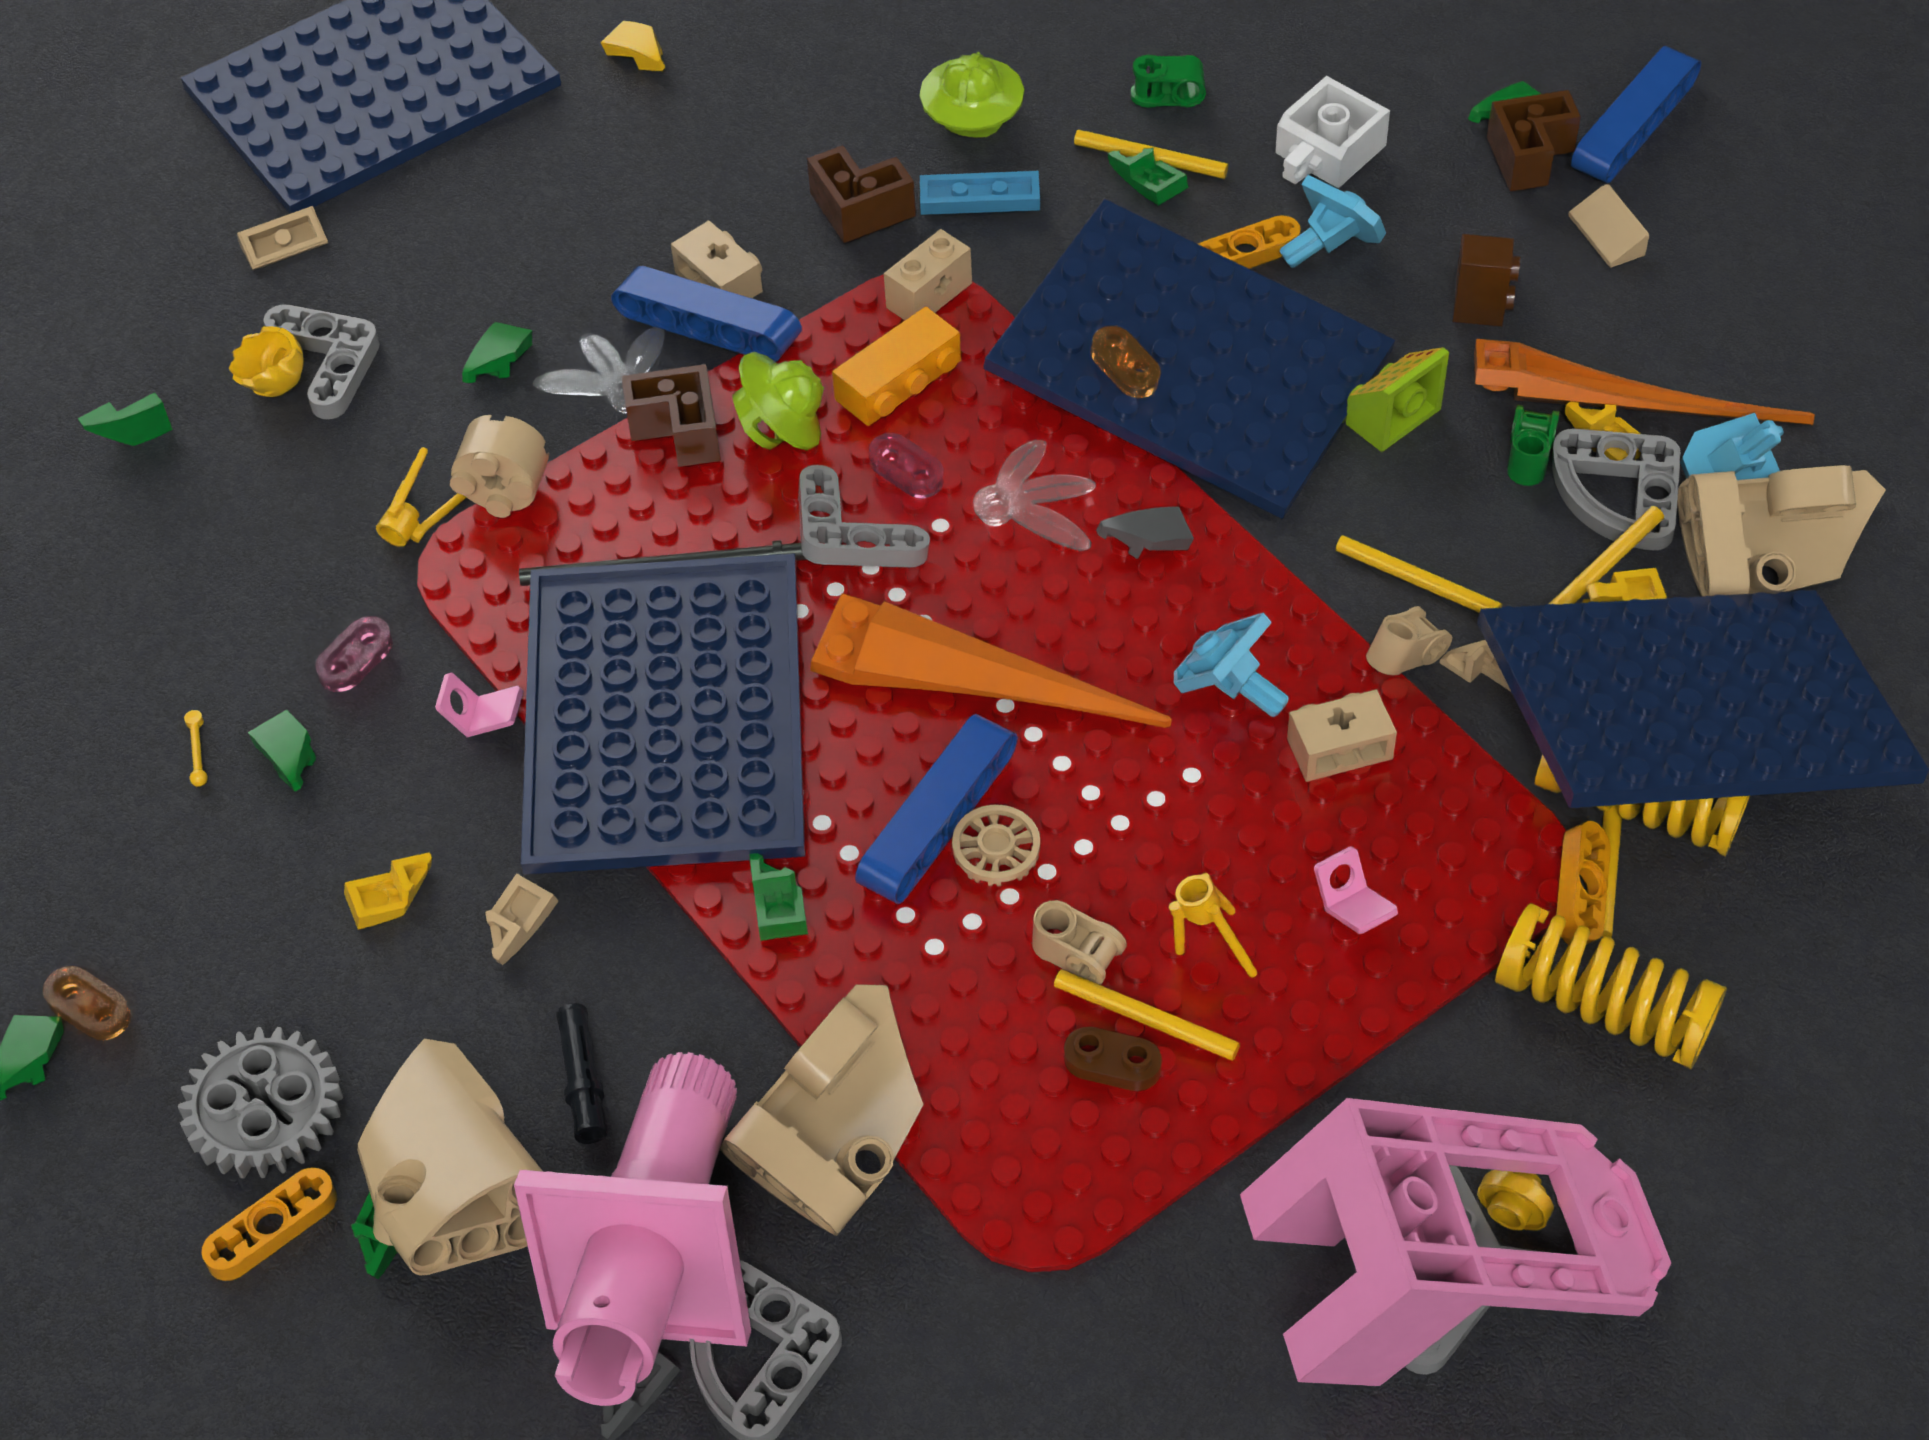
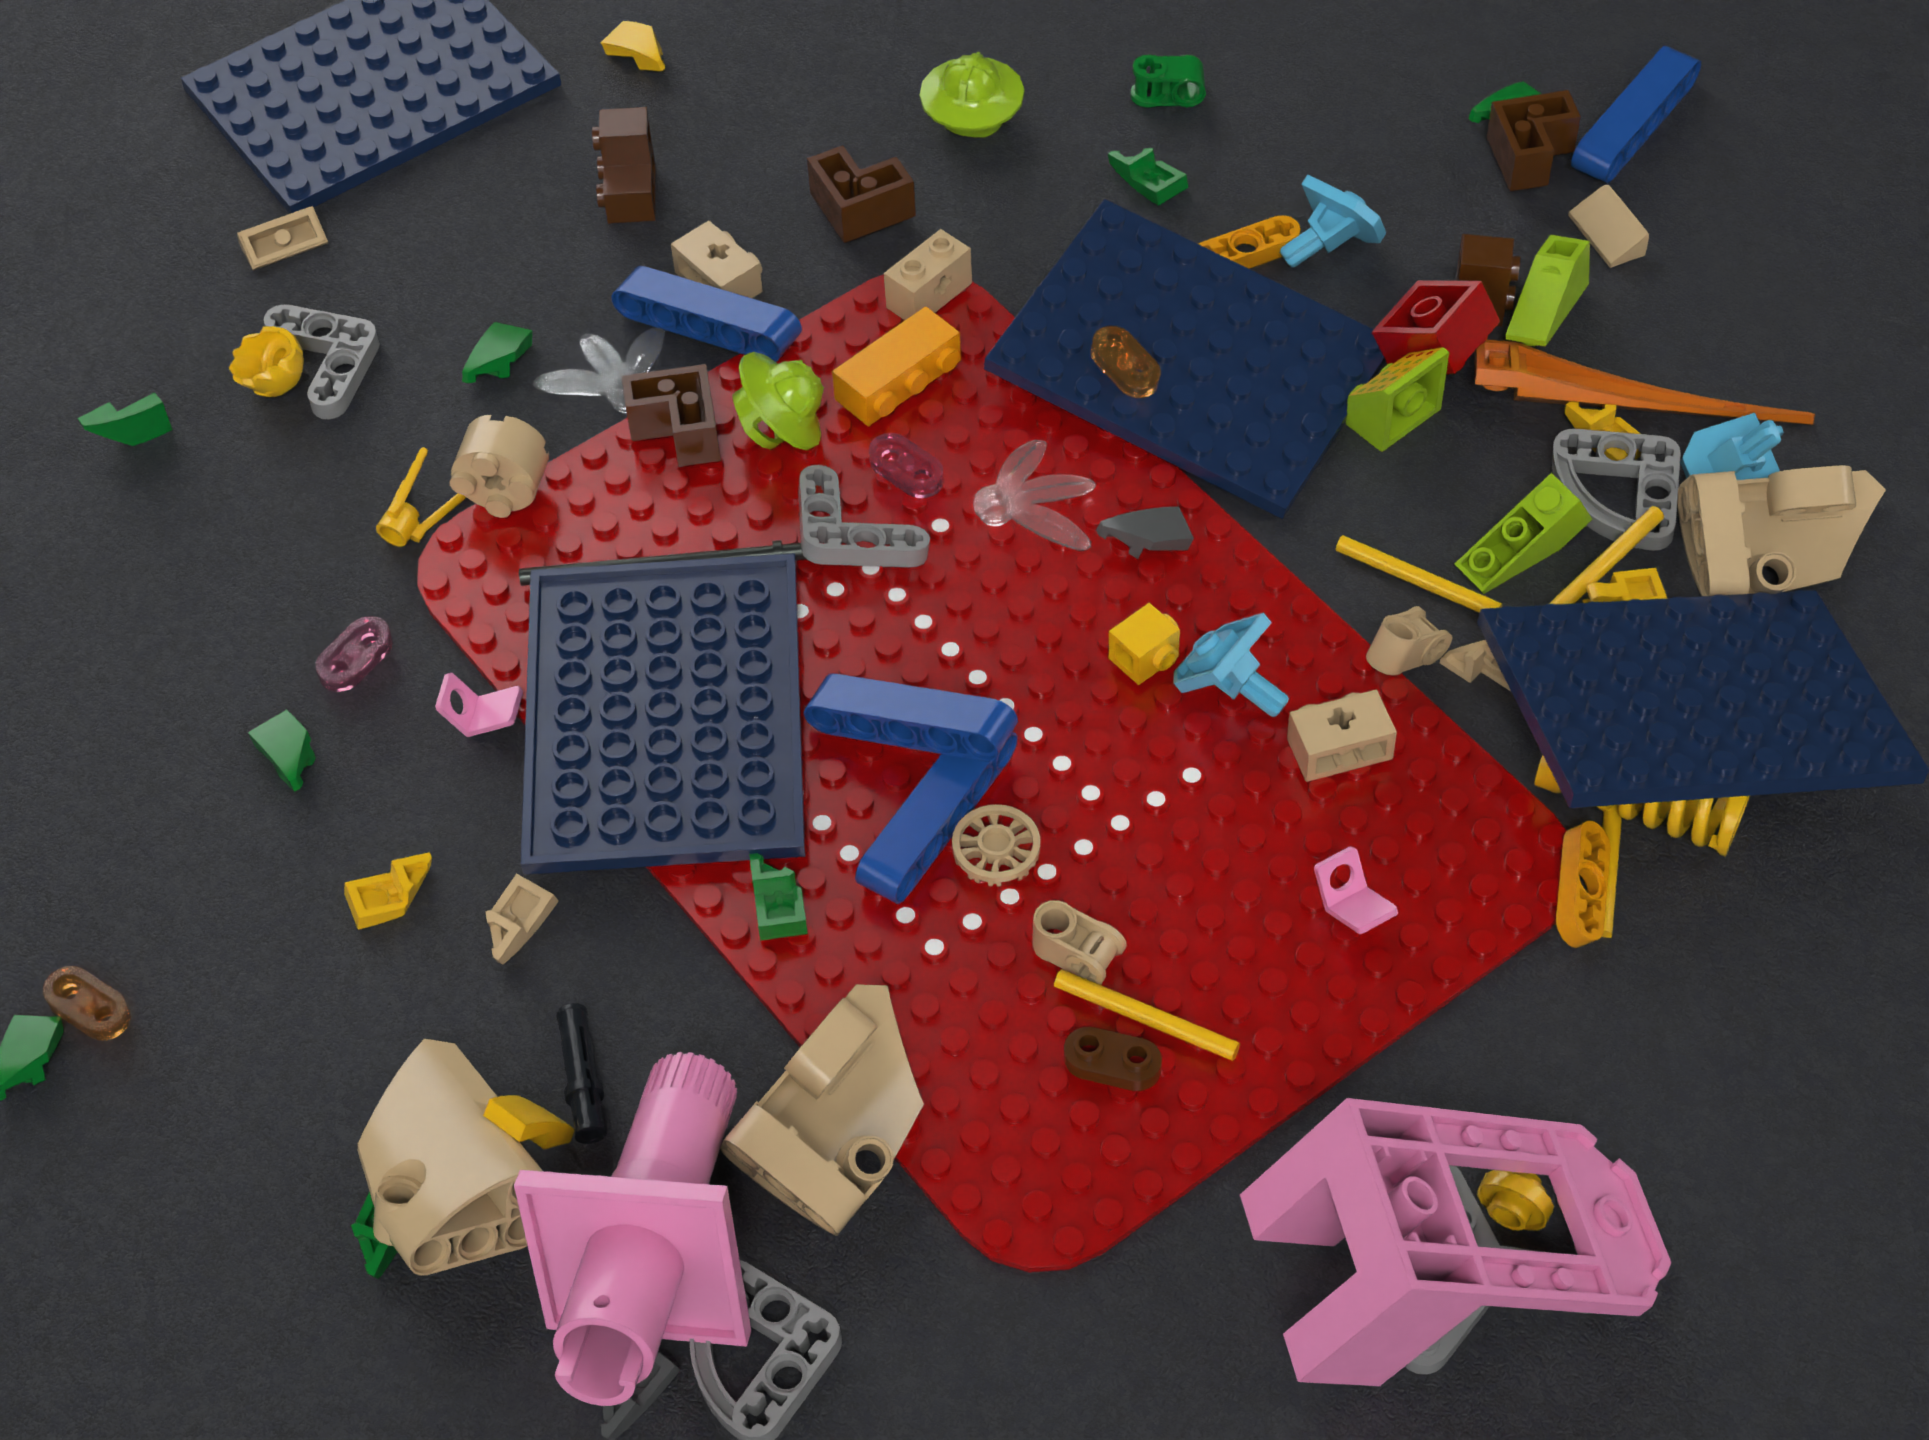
(194, 721): yellow hinge -> none
(228, 1133): light grey gear -> none
(274, 1202): light orange beam -> none
(528, 1121): none -> yellow slope
(625, 165): none -> reddish brown brick
(904, 650): orange plate -> none
(911, 717): none -> blue beam
(979, 192): dark azure plate -> none
(1144, 643): none -> yellow brick
(1172, 158): yellow bar -> none
(1201, 903): yellow plant -> none
(1330, 133): white hinge -> none
(1438, 316): none -> red brick
(1525, 535): none -> lime slope
(1531, 445): green piece -> none
(1550, 290): none -> lime slope
(1691, 1027): yellow piece -> none

